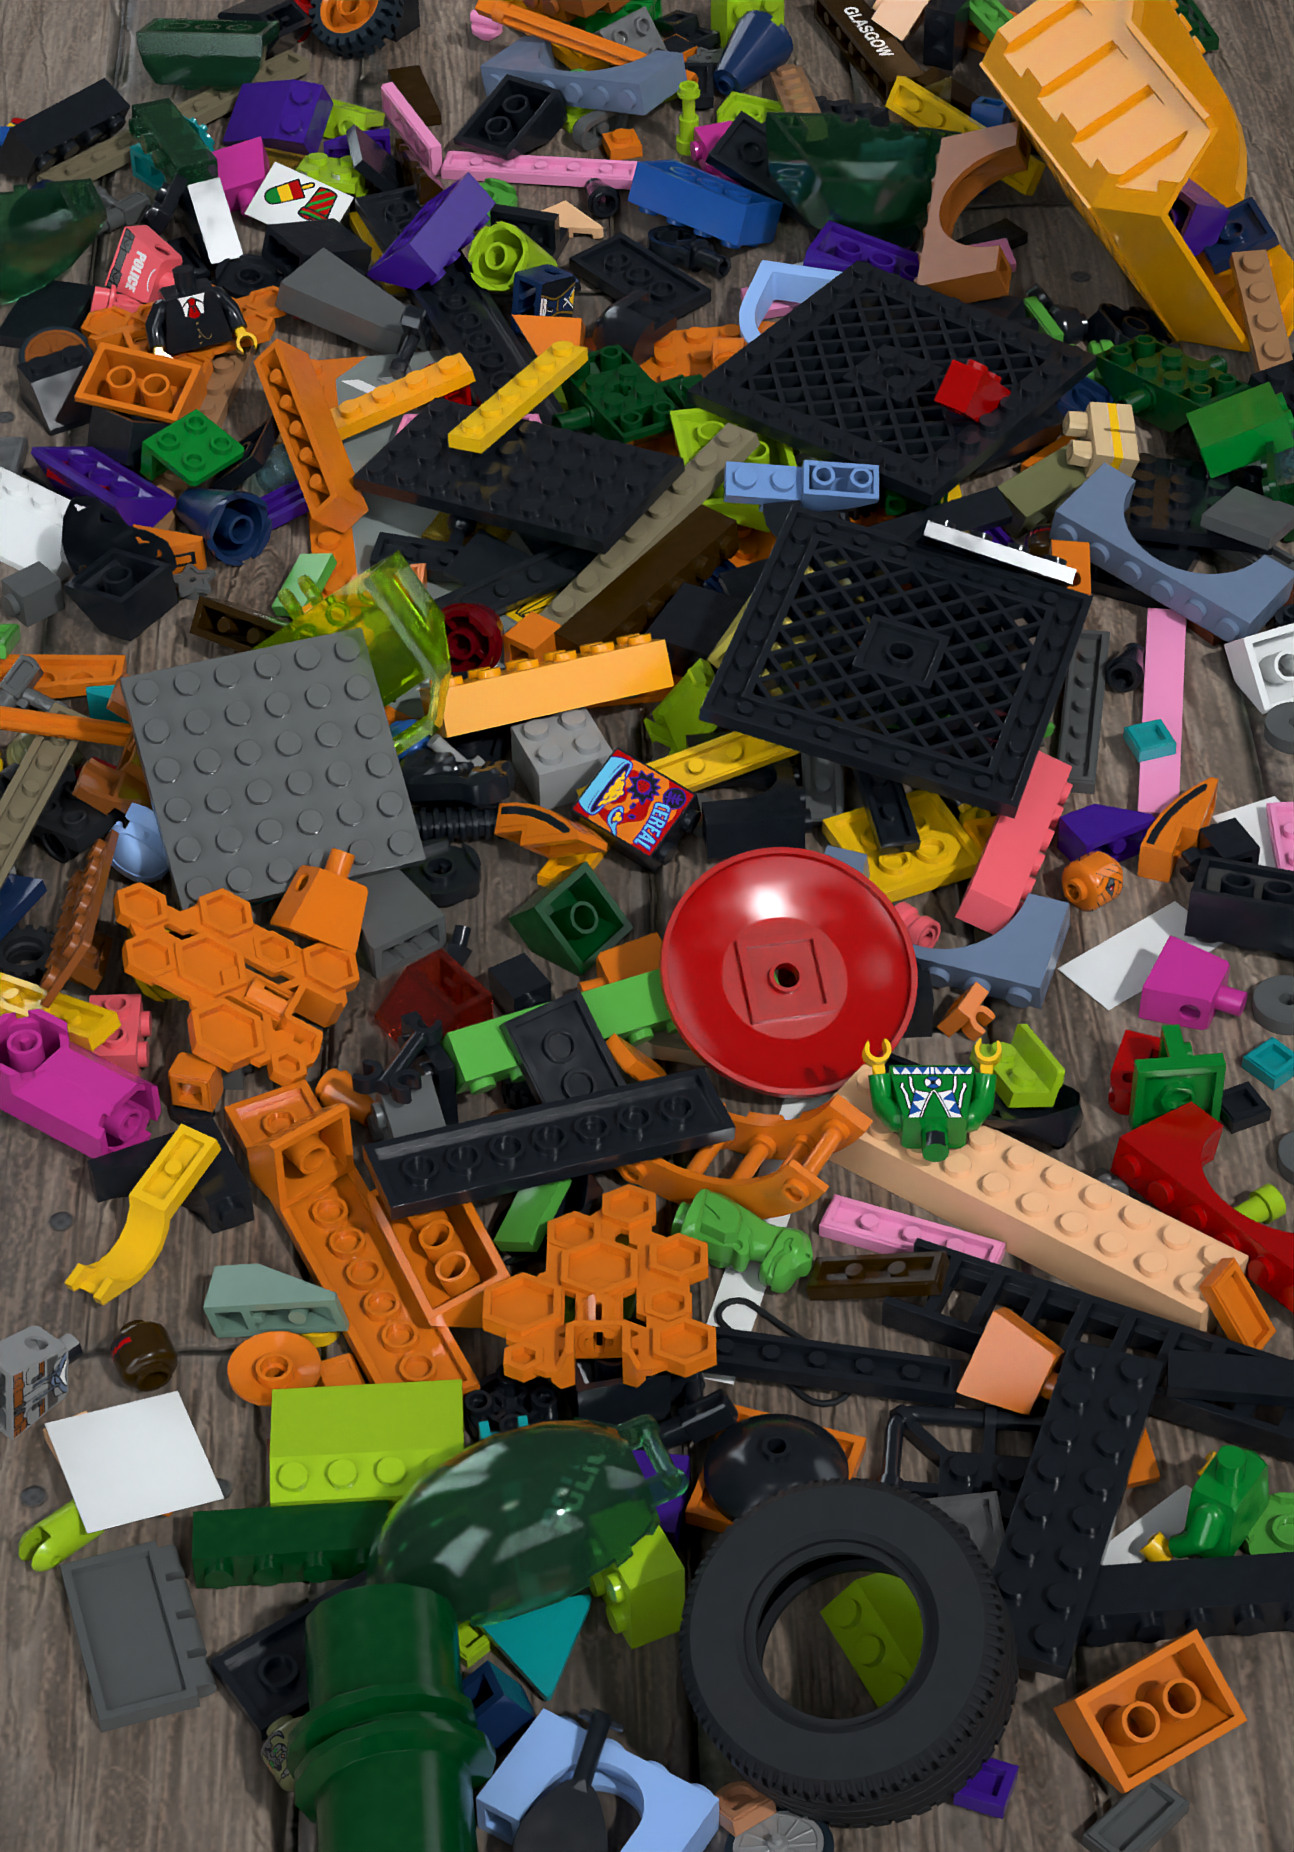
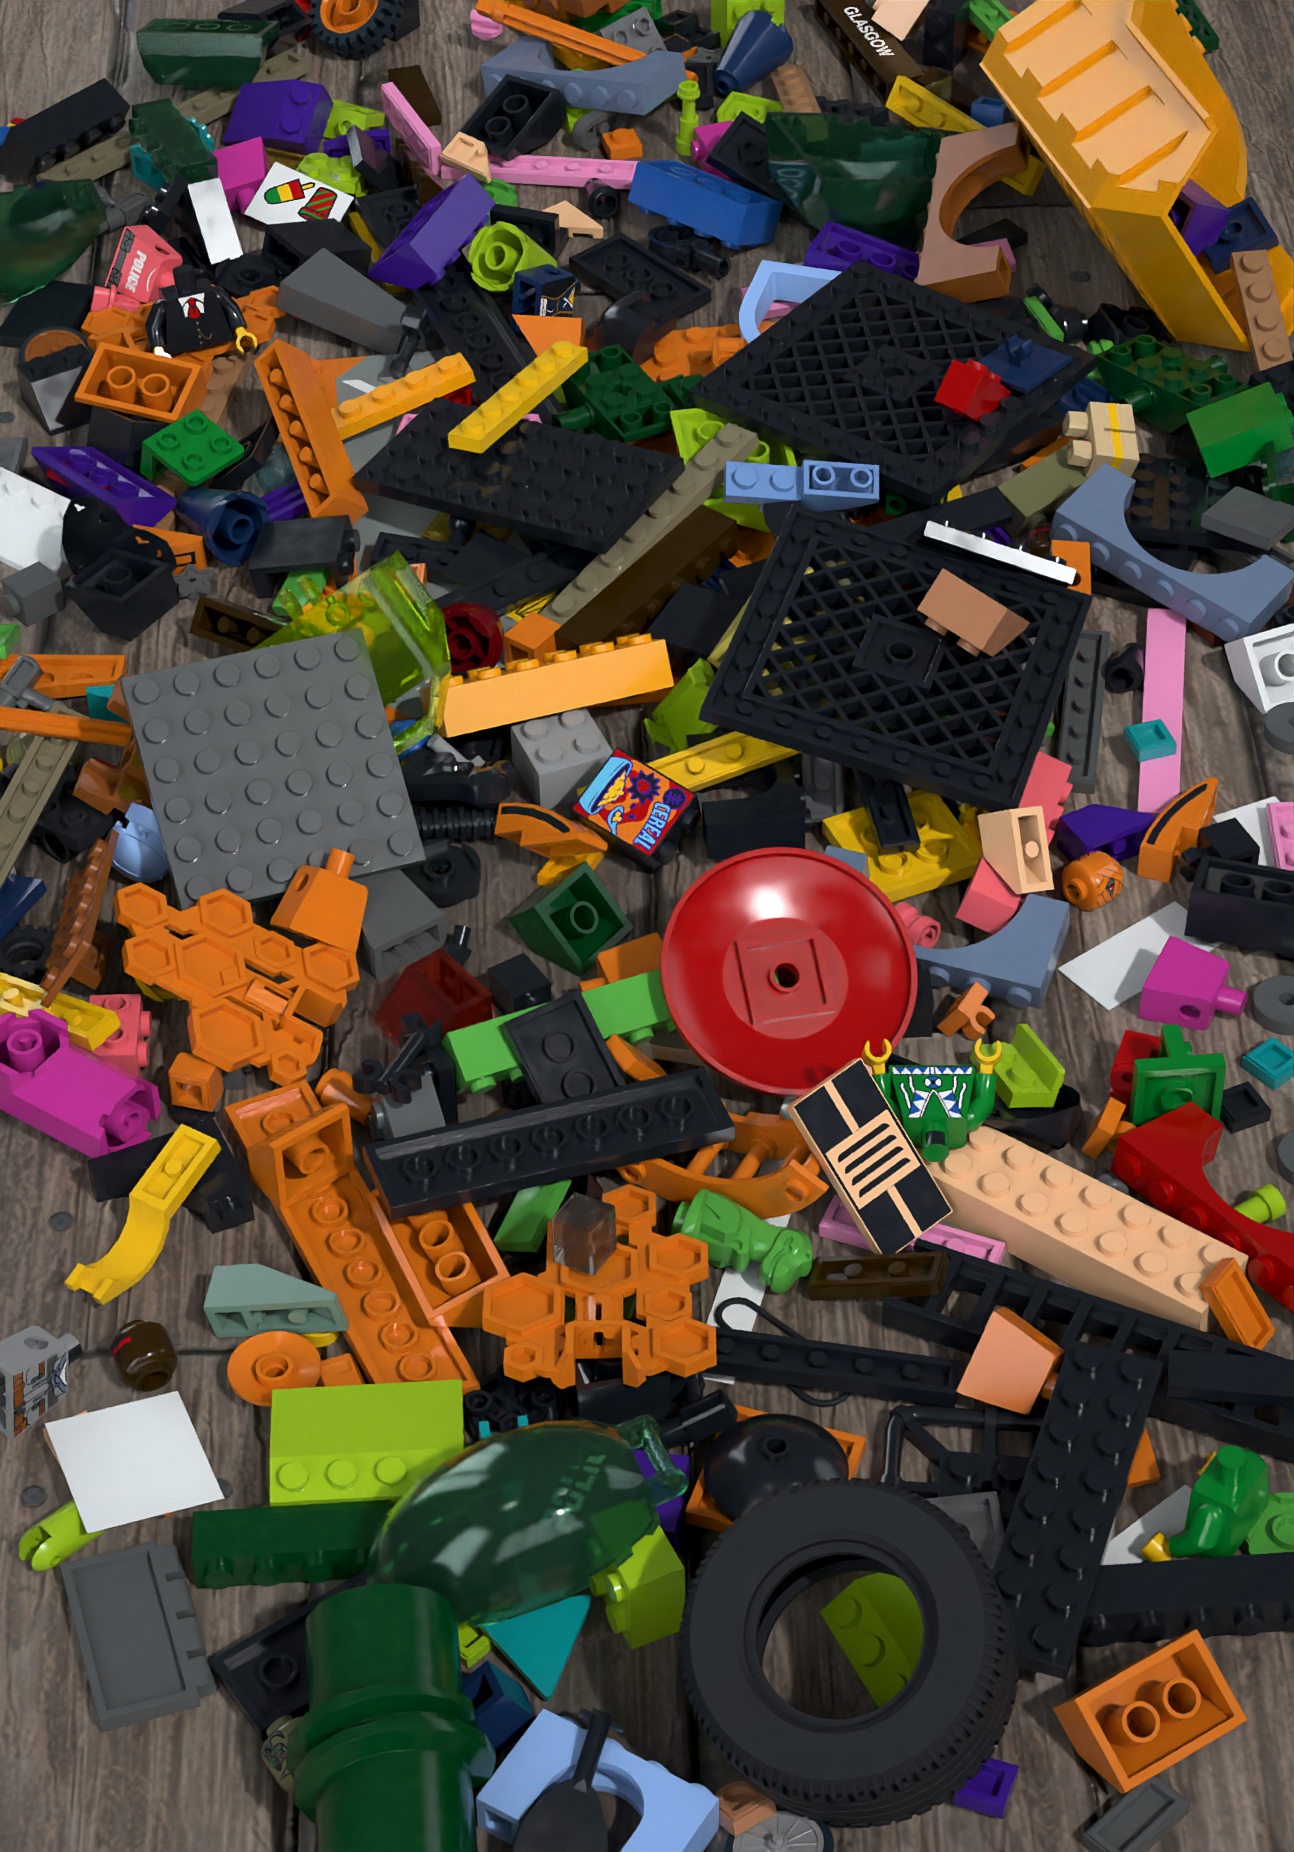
(303, 546): none -> black panel
(468, 156): none -> light nougat tile
(584, 1233): none -> clear smoke brick
(869, 1158): none -> black tile
(970, 615): none -> nougat slope
(1018, 848): none -> light nougat slope
(1024, 363): none -> dark blue piece
(1106, 1129): none -> orange tile

